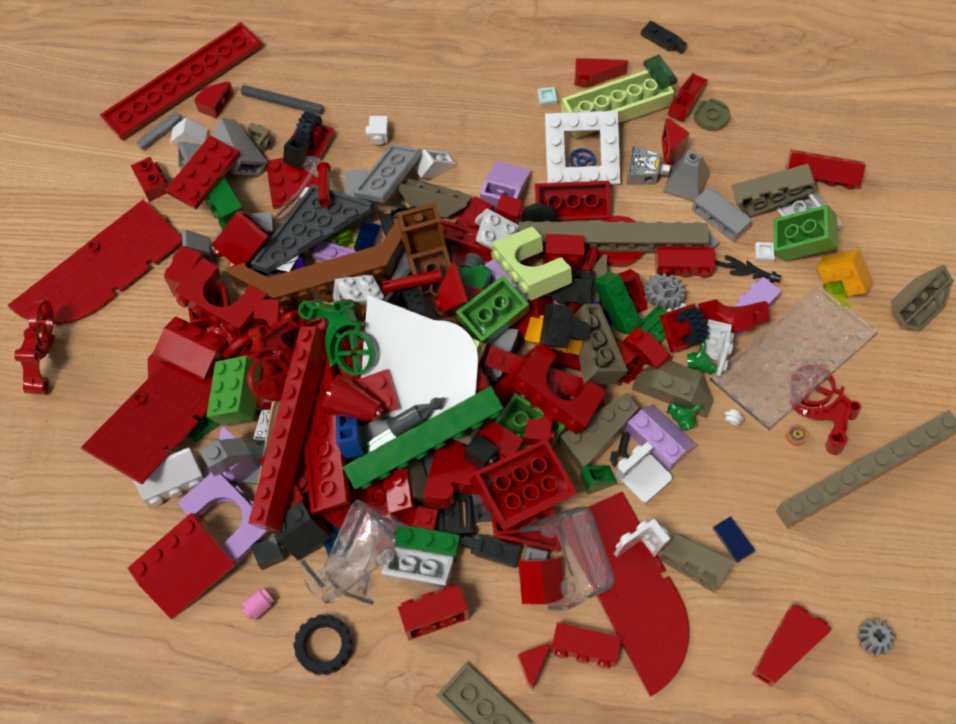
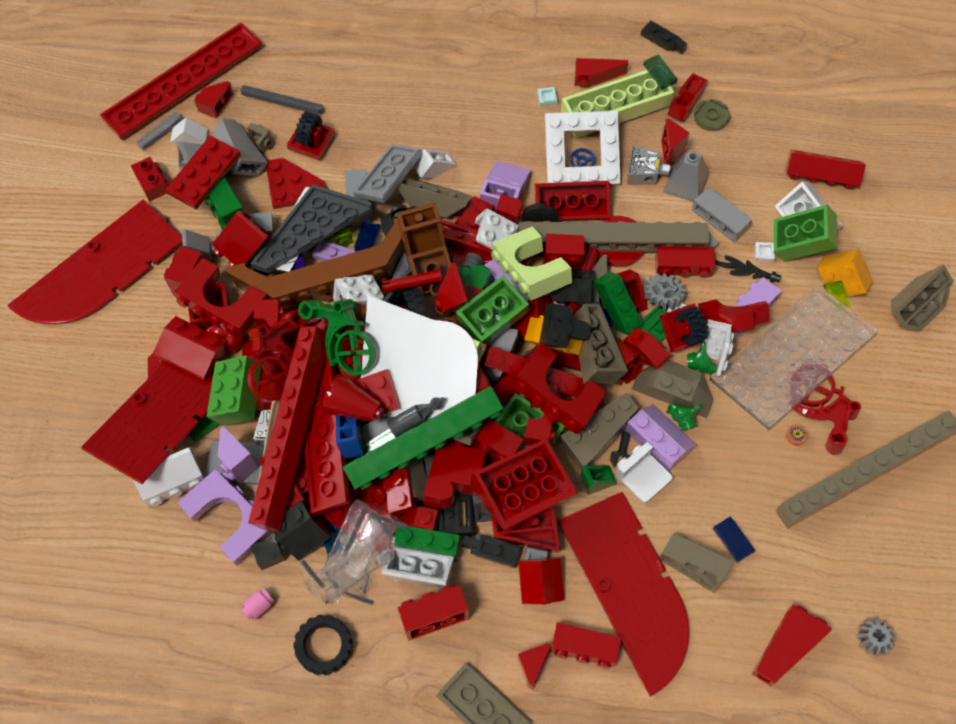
(33, 350): red piece -> none
(182, 565): red slope -> none
(224, 454): light grey slope -> none
(239, 348): red tile -> none
(295, 152): pearl dark grey brick -> none
(310, 166): clear piece -> none
(323, 170): red pin -> none
(378, 130): white brick -> none
(480, 452): pearl dark grey brick -> none
(583, 554): clear windscreen -> none
(652, 535): white bracket -> none
(733, 417): white plate -> none
(774, 190): dark tan wedge -> none

